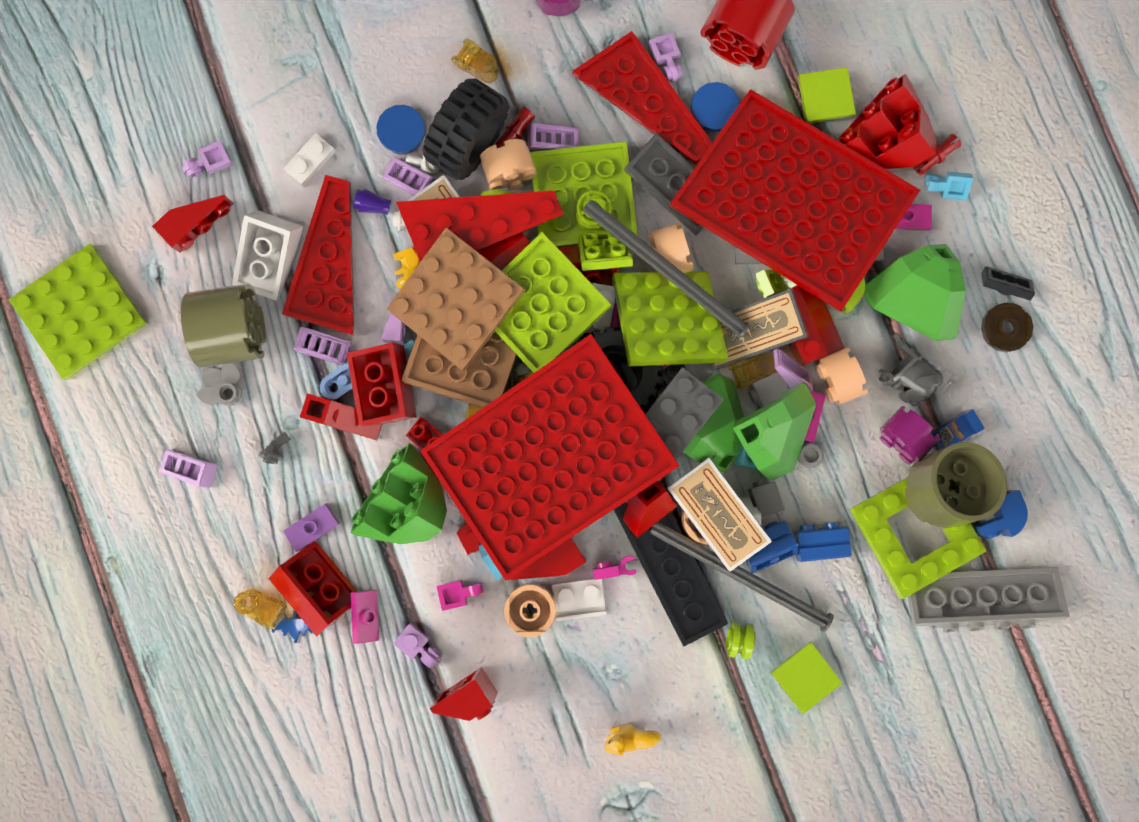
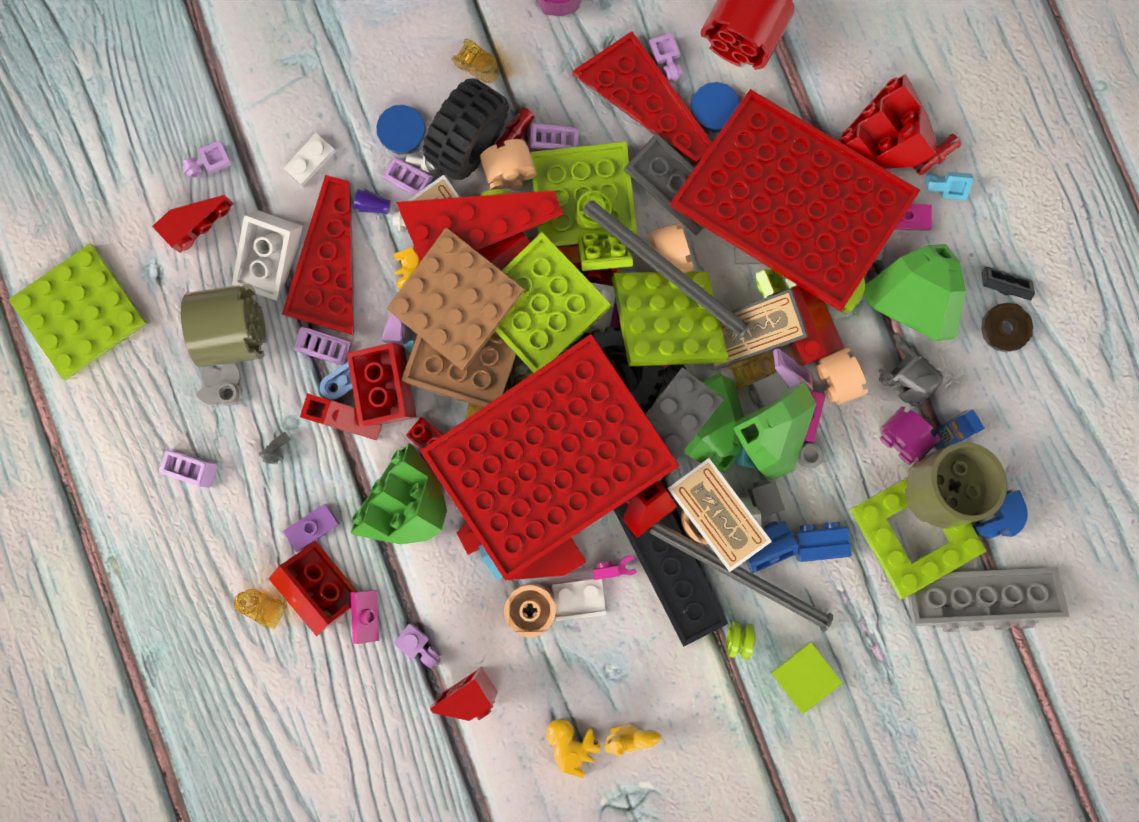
(294, 627): blue piece -> none
(454, 594): dark pink plate -> none
(568, 752): none -> yellow animal
(826, 95): lime tile -> none

